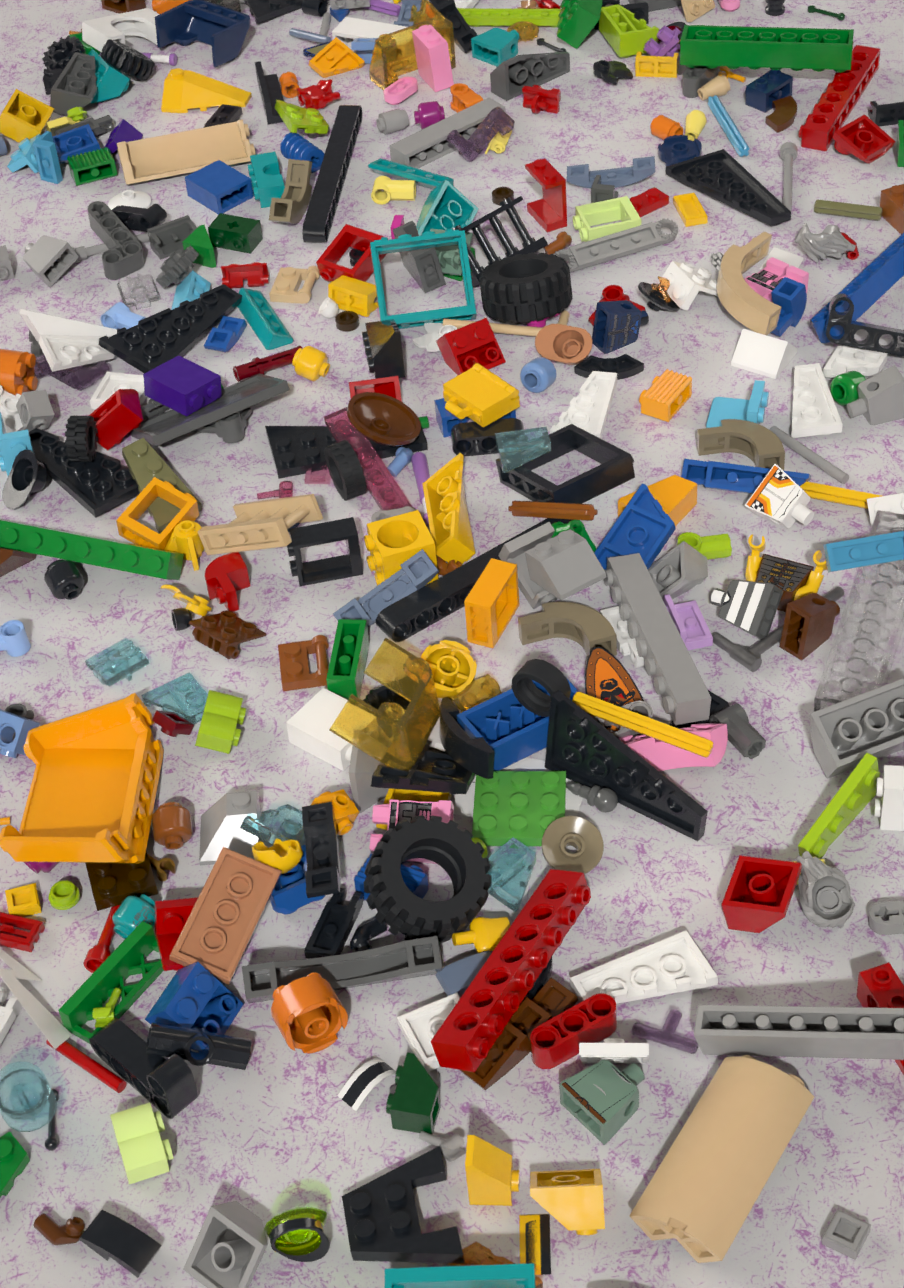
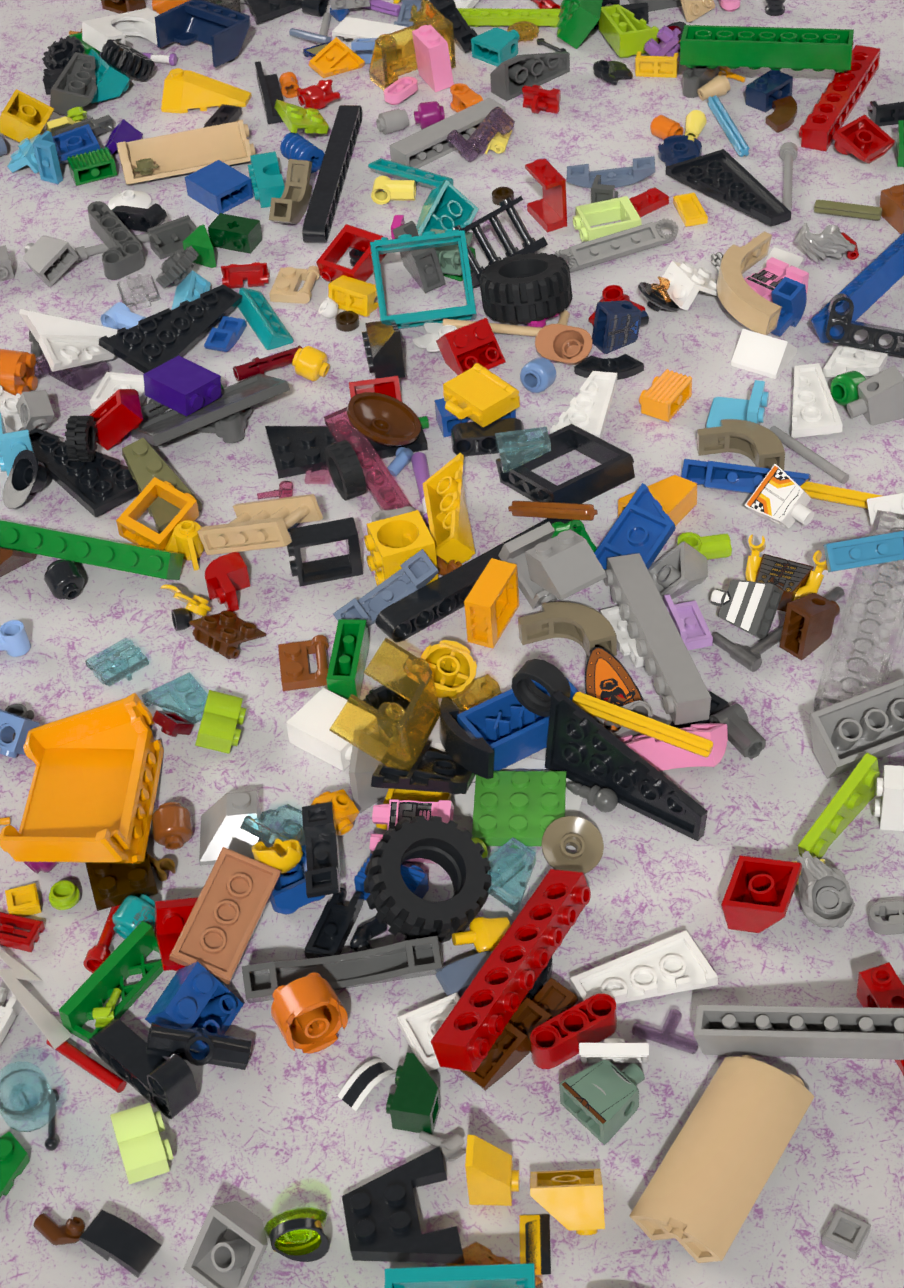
(145, 166): none -> olive plate
(528, 4): medium nougat plate -> none
(562, 242): dark orange arm -> none
(811, 9): dark green hinge -> none

